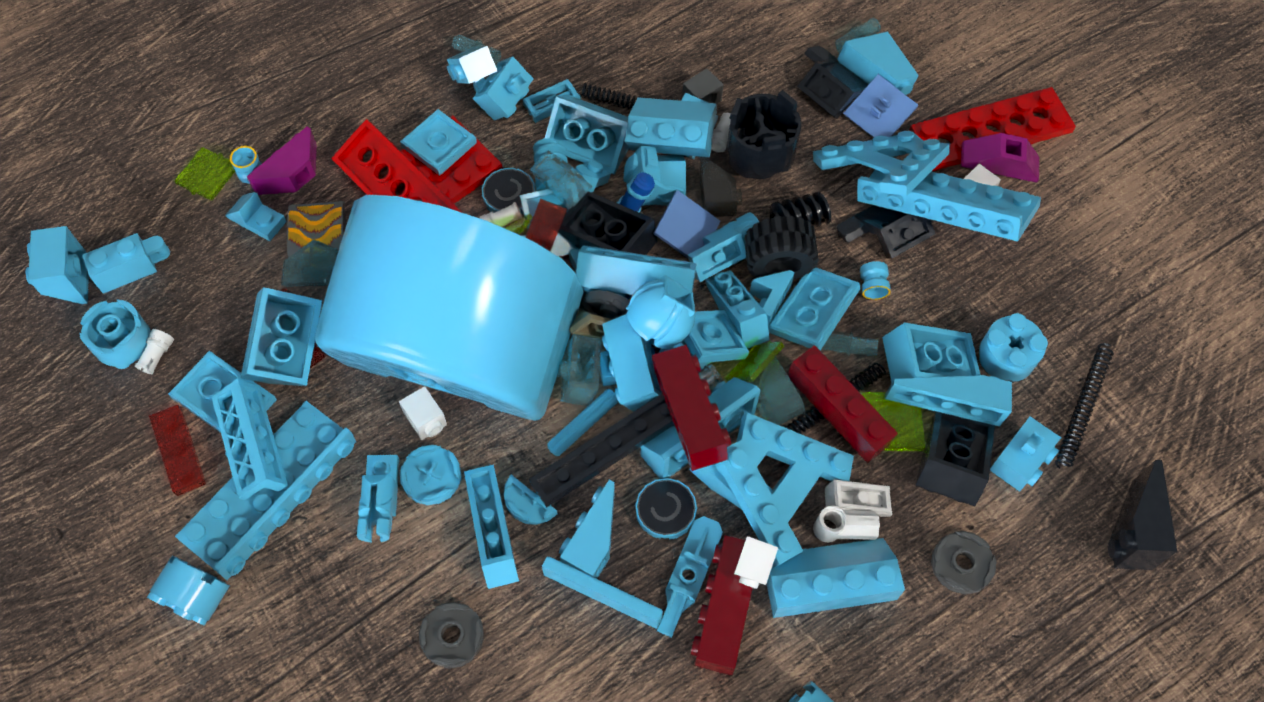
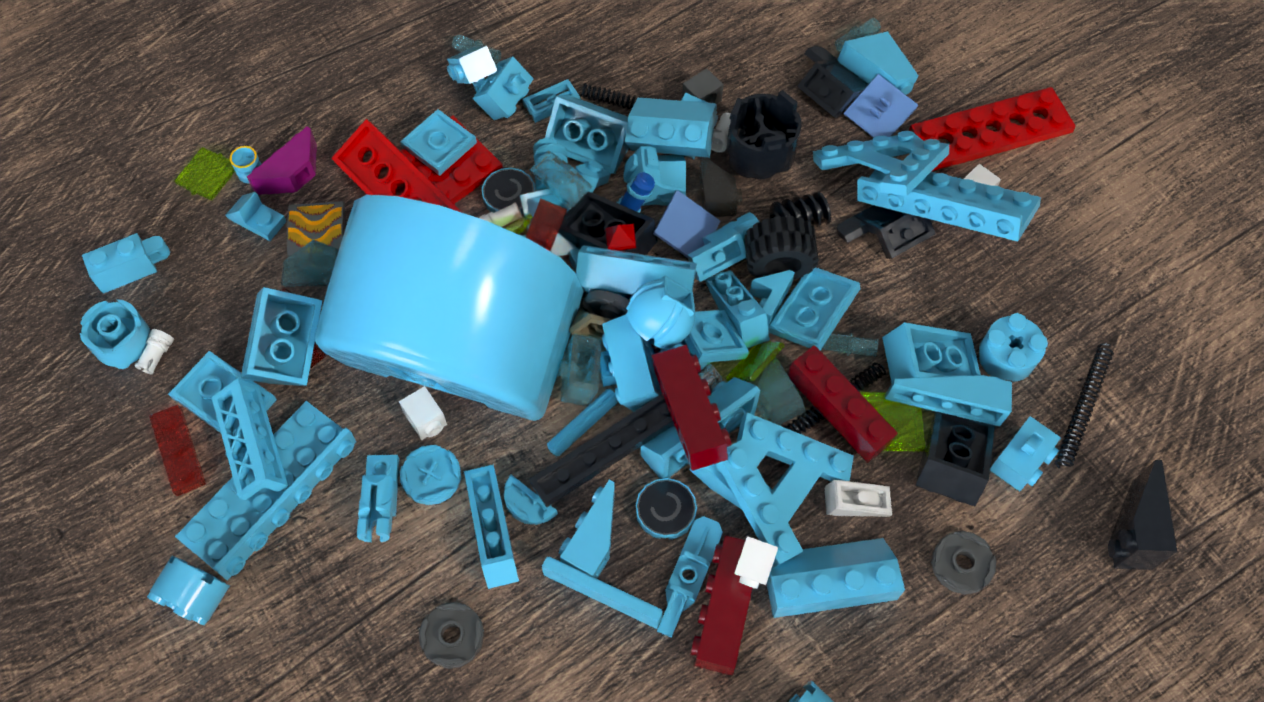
(57, 265): medium azure slope -> none
(621, 237): none -> red slope
(848, 523): white piece -> none
(875, 280): medium azure wheel -> none
(1002, 155): magenta slope -> none

